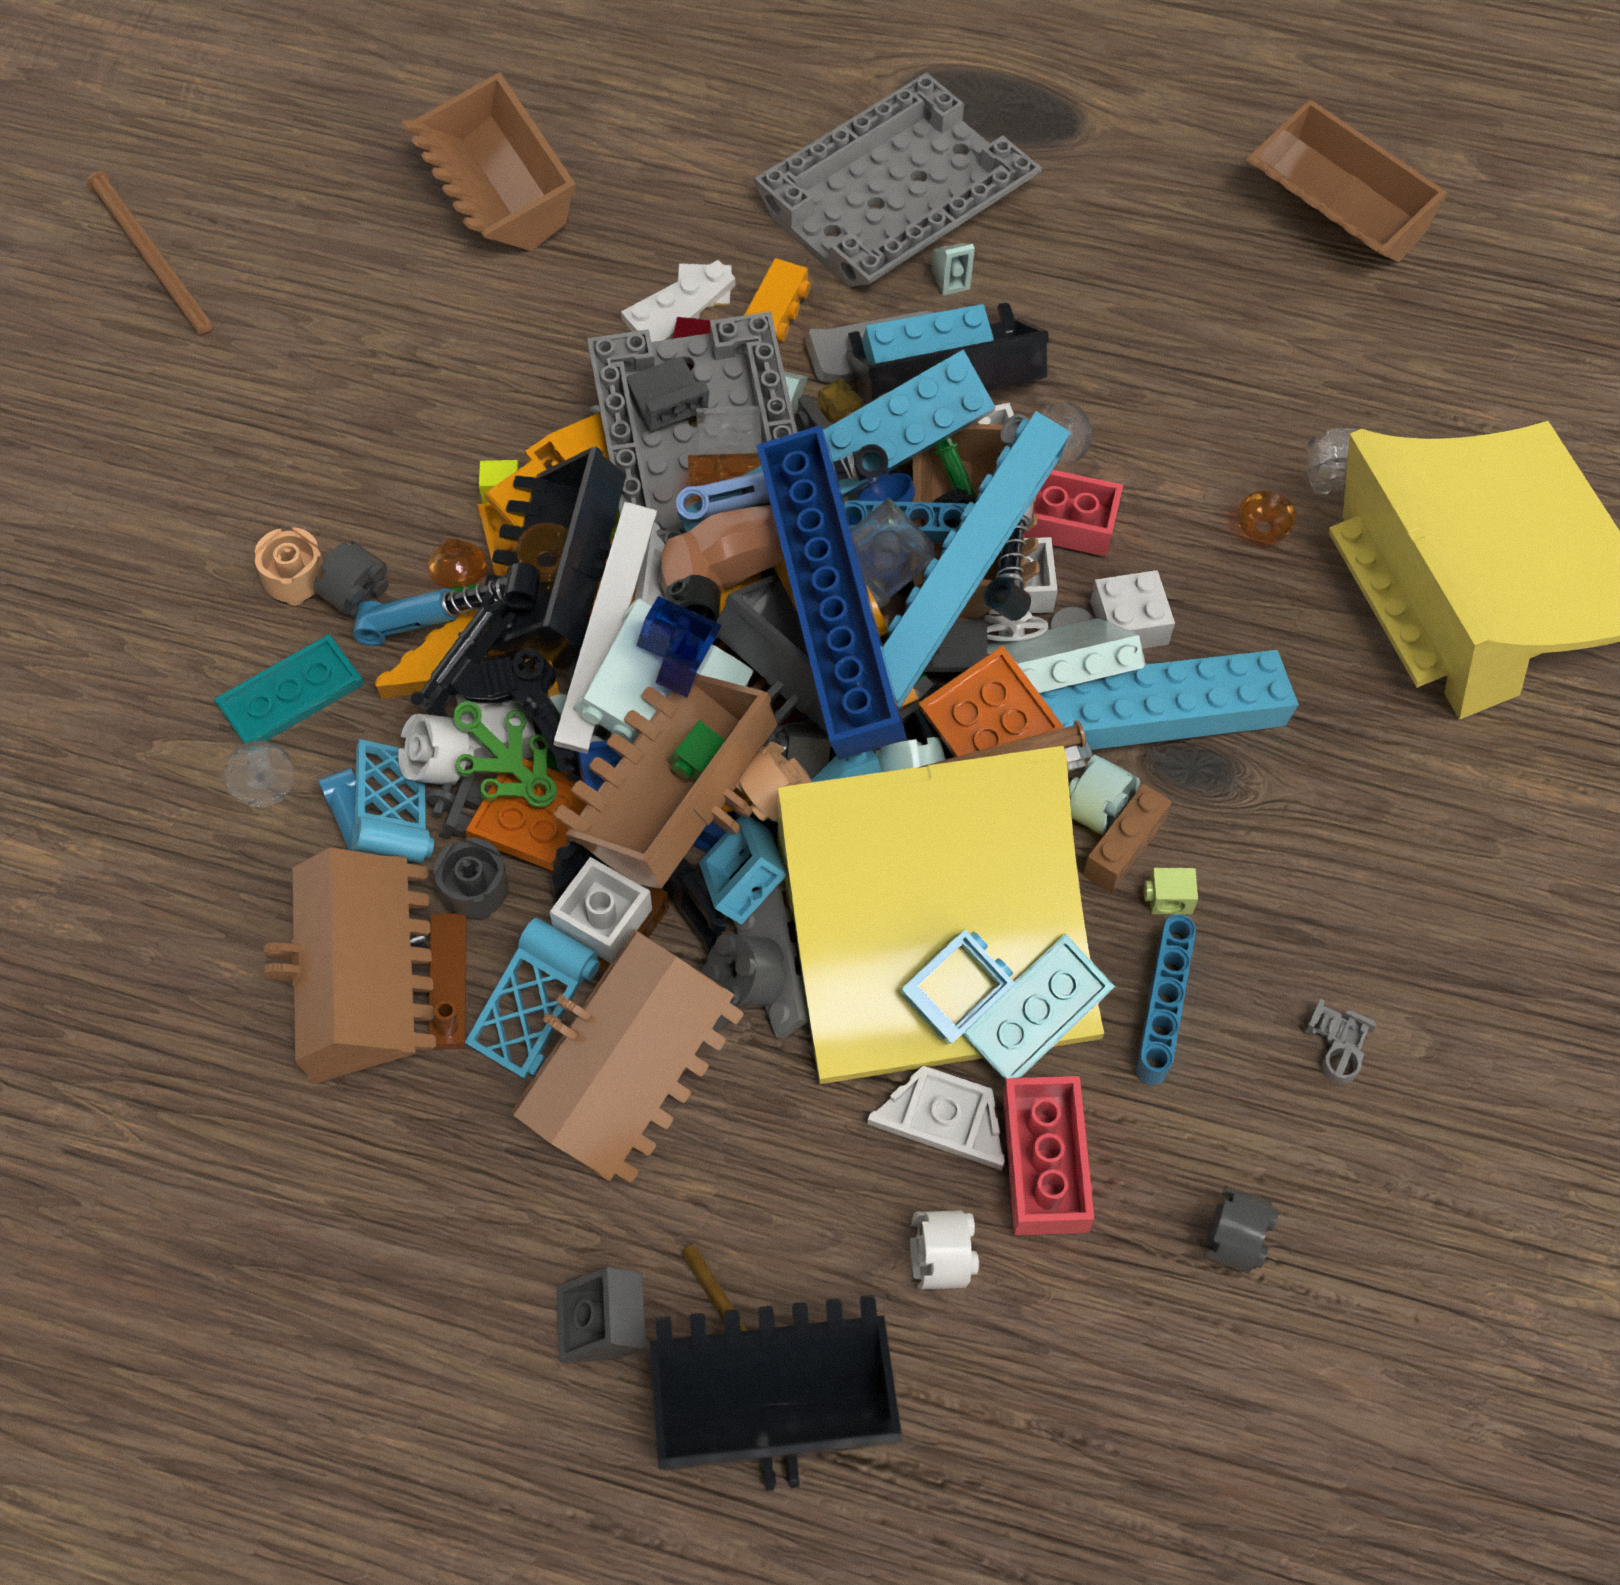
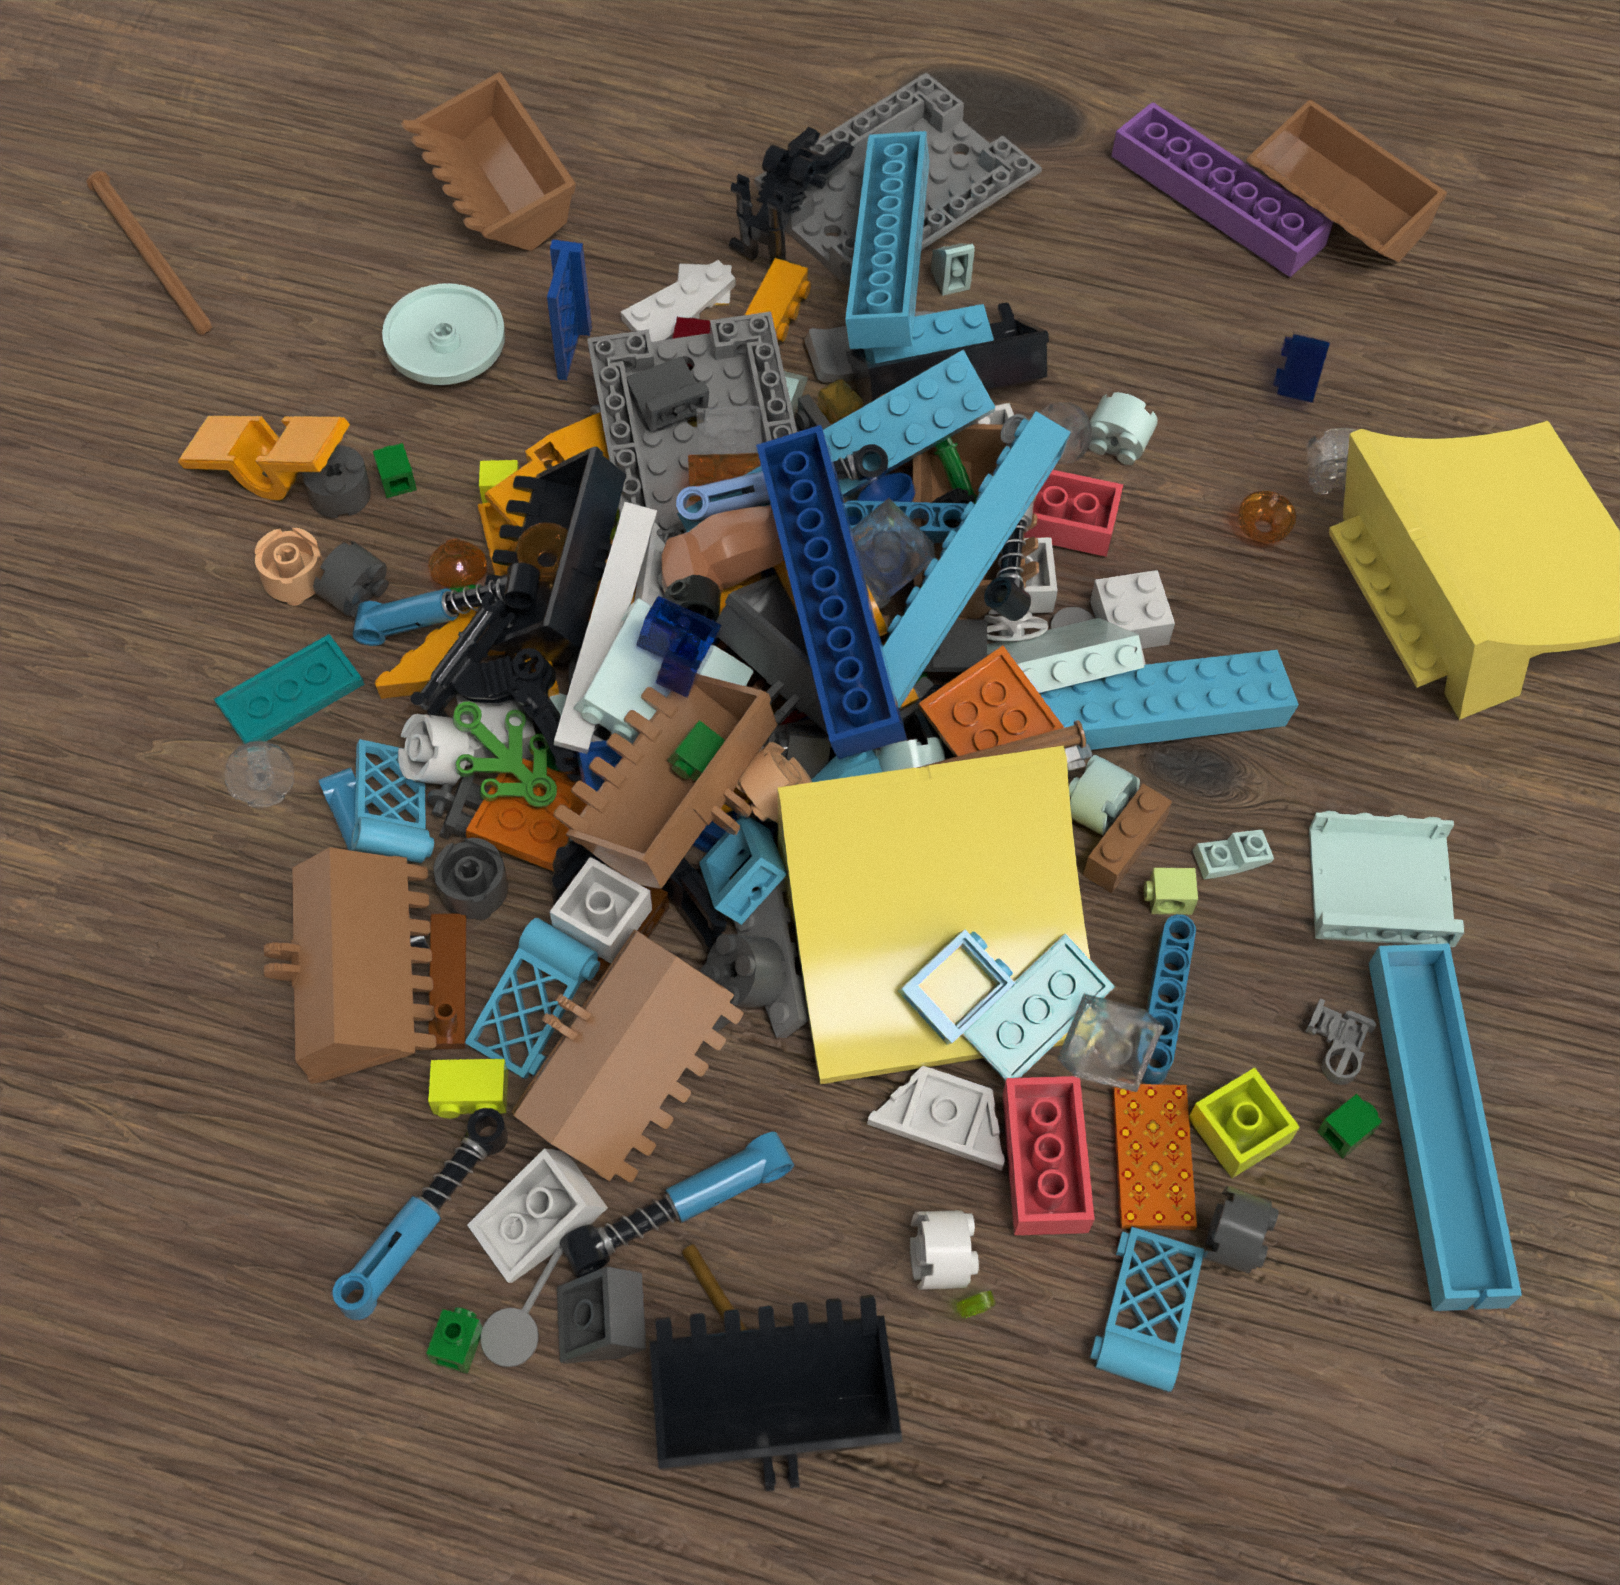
(250, 447): none -> light orange piece
(340, 485): none -> dark grey brick
(394, 470): none -> green brick
(417, 1219): none -> piece
(443, 334): none -> light aqua dish
(455, 1340): none -> green brick
(467, 1086): none -> neon yellow brick
(511, 1333): none -> light grey piece
(535, 1213): none -> white slope
(568, 302): none -> blue fence
(760, 1162): none -> piece
(781, 193): none -> black piece
(888, 242): none -> medium azure brick
(976, 1304): none -> clear neon green tile
(1110, 1043): none -> clear brick
(1121, 427): none -> light aqua brick
(1129, 1351): none -> medium azure piece
(1154, 1158): none -> orange tile
(1221, 189): none -> medium lavender brick
(1235, 855): none -> light aqua slope
(1243, 1122): none -> neon yellow brick
(1302, 366): none -> clear blue brick
(1350, 1125): none -> green brick
(1382, 879): none -> light aqua panel
(1443, 1129): none -> medium azure piece

